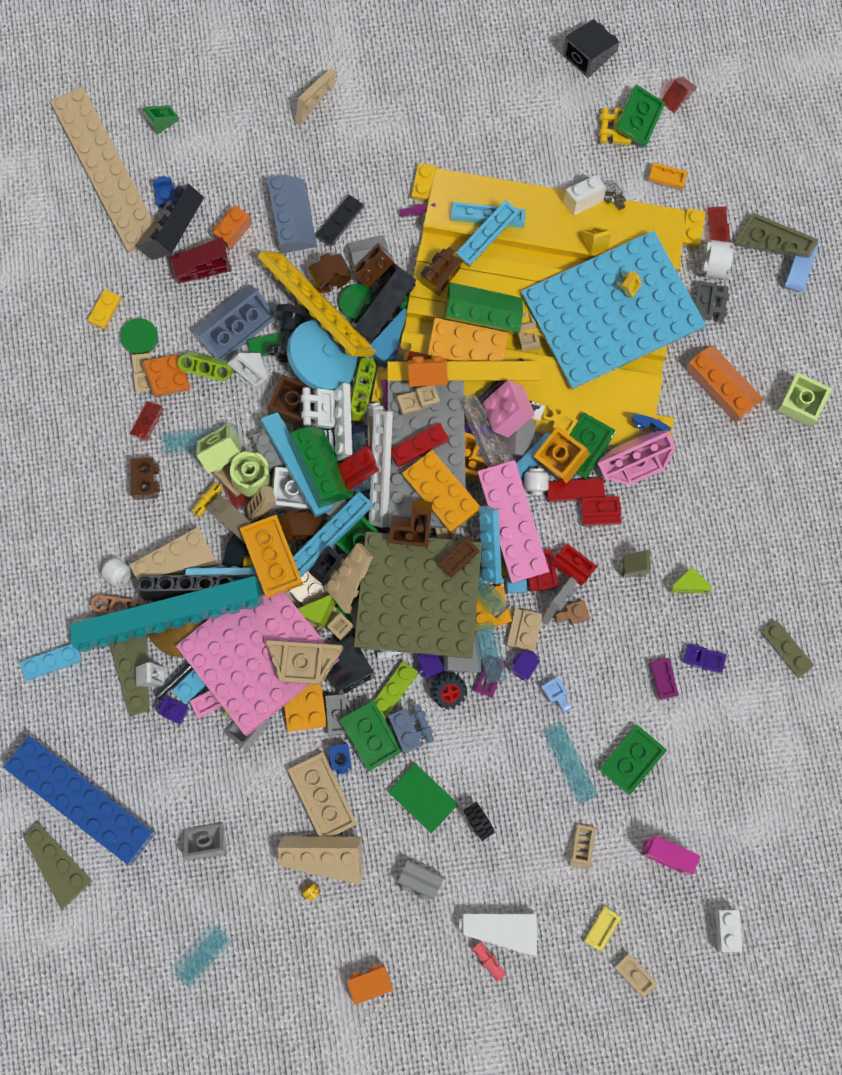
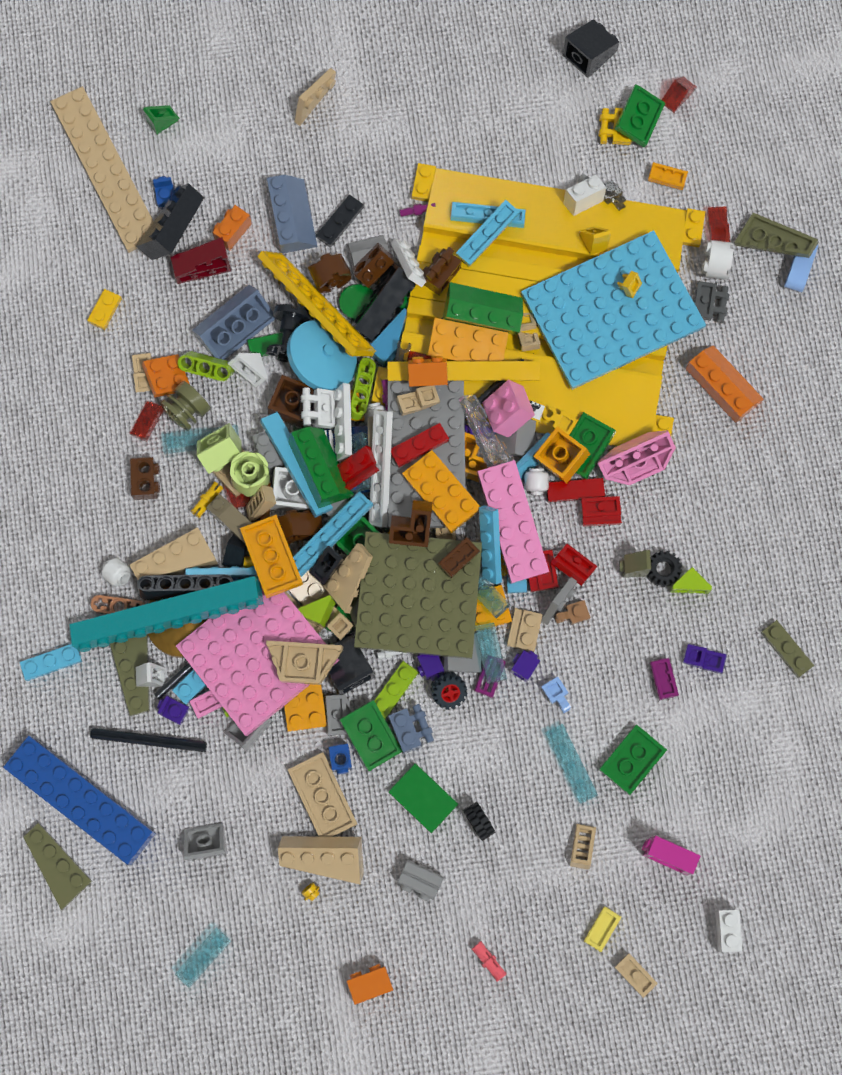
(139, 336): green tile -> none
(150, 740): none -> black axle
(184, 407): none -> olive wheel
(408, 262): none -> white plate
(505, 930): white slope -> none
(645, 422): blue slope -> none
(674, 564): none -> black tyre
(804, 399): yellowish green brick -> none

